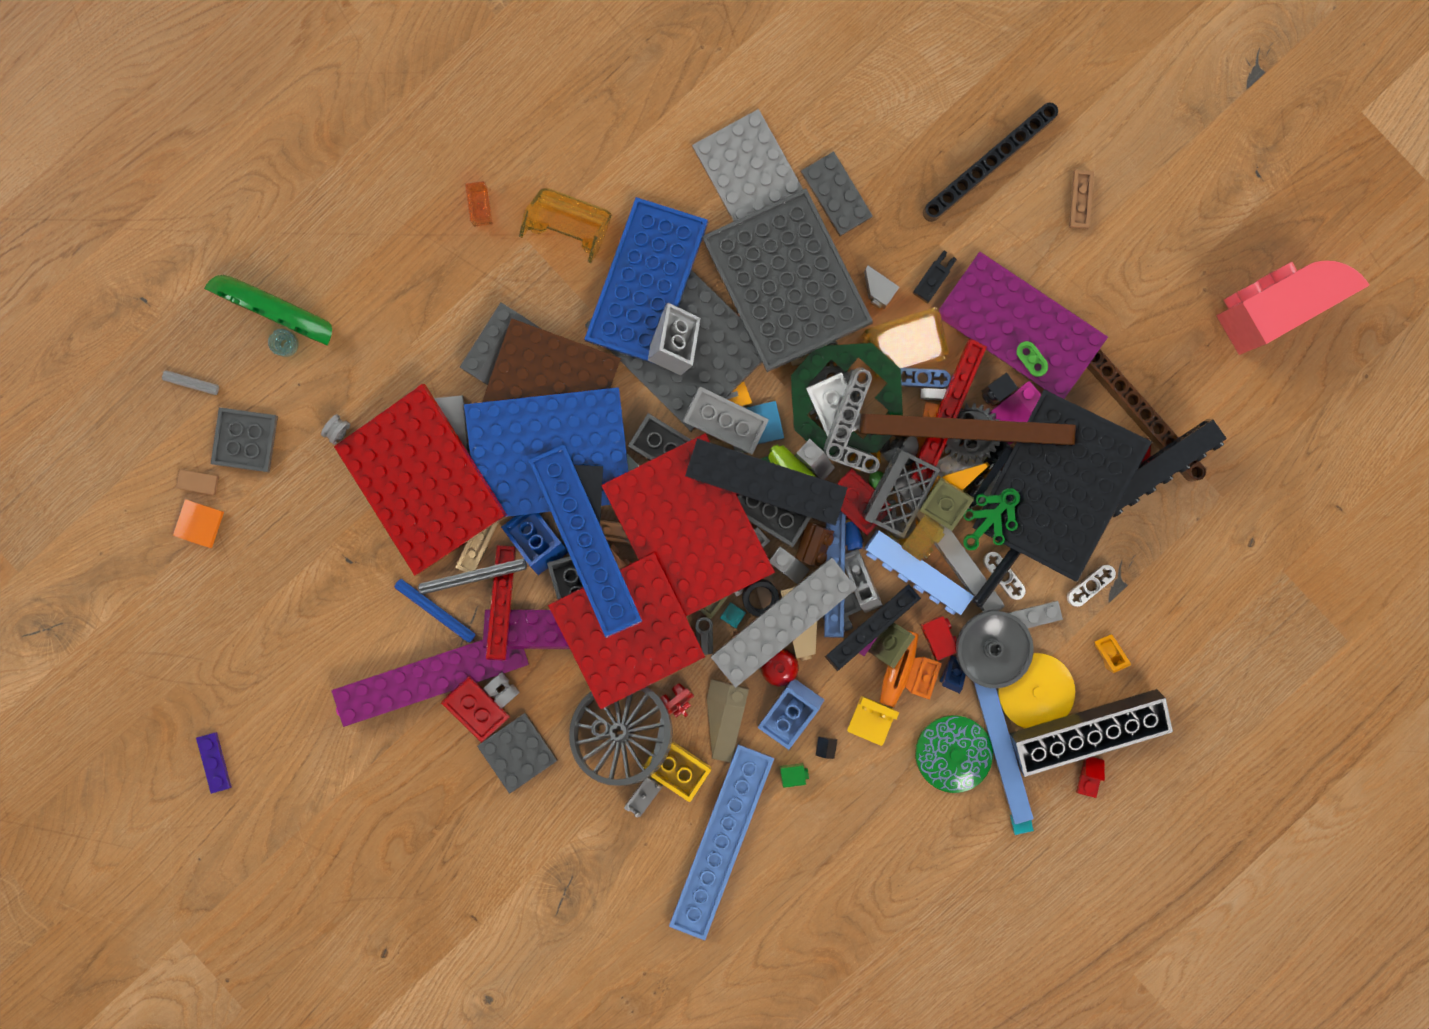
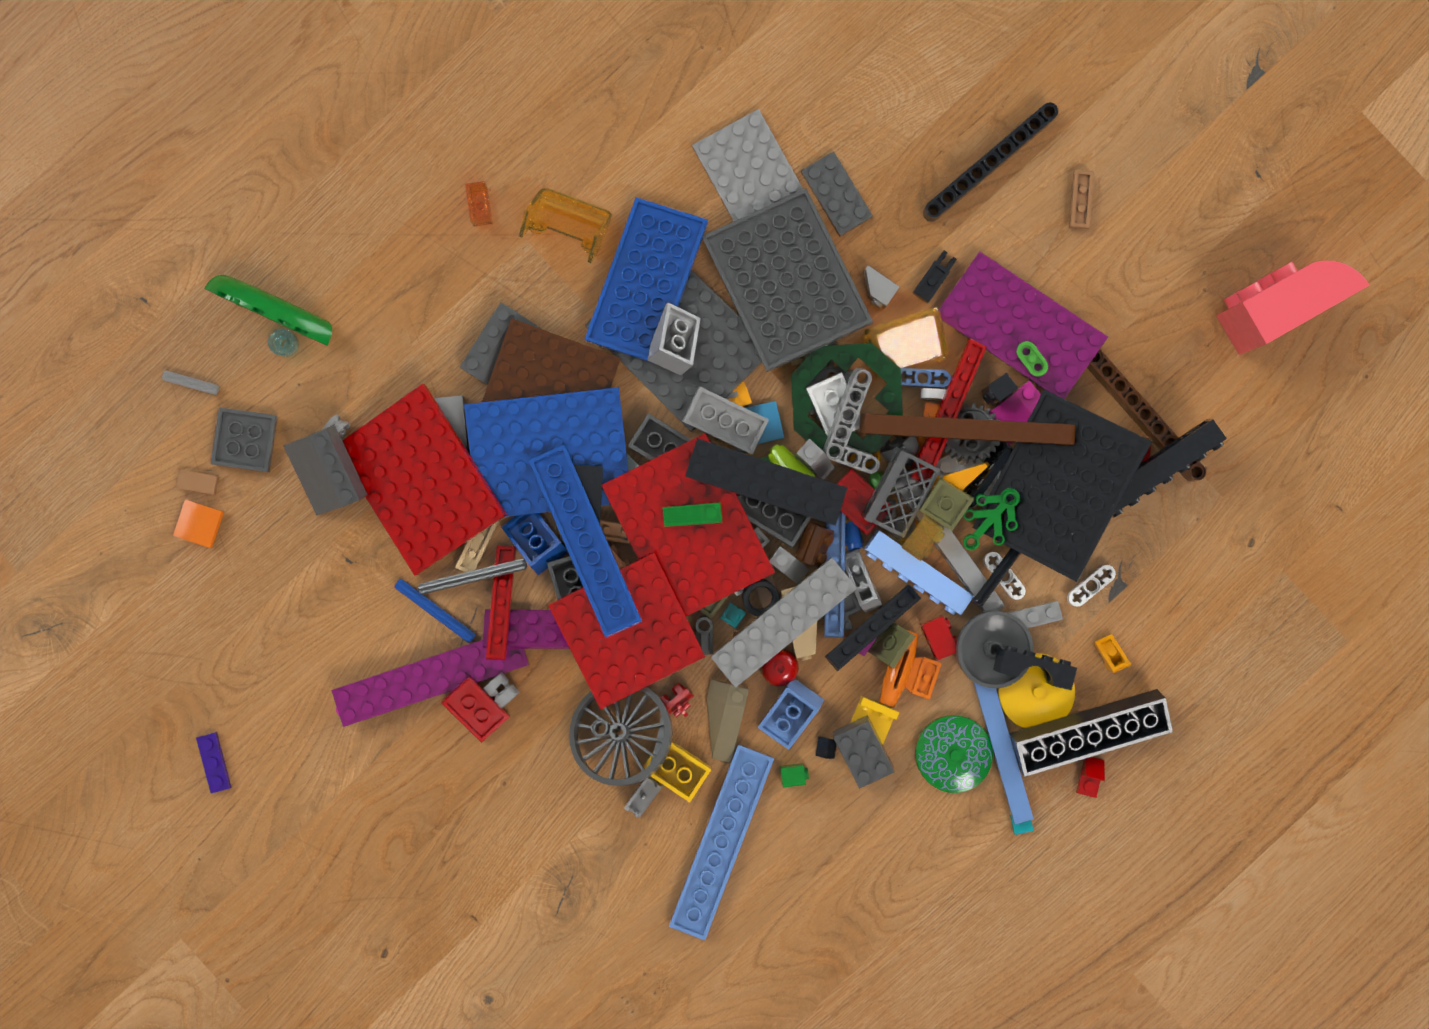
(325, 470): none -> dark grey slope
(517, 753): dark grey plate -> none
(693, 514): none -> green slope
(863, 751): none -> dark grey brick
(953, 676): dark blue slope -> none
(1012, 663): none -> black arch

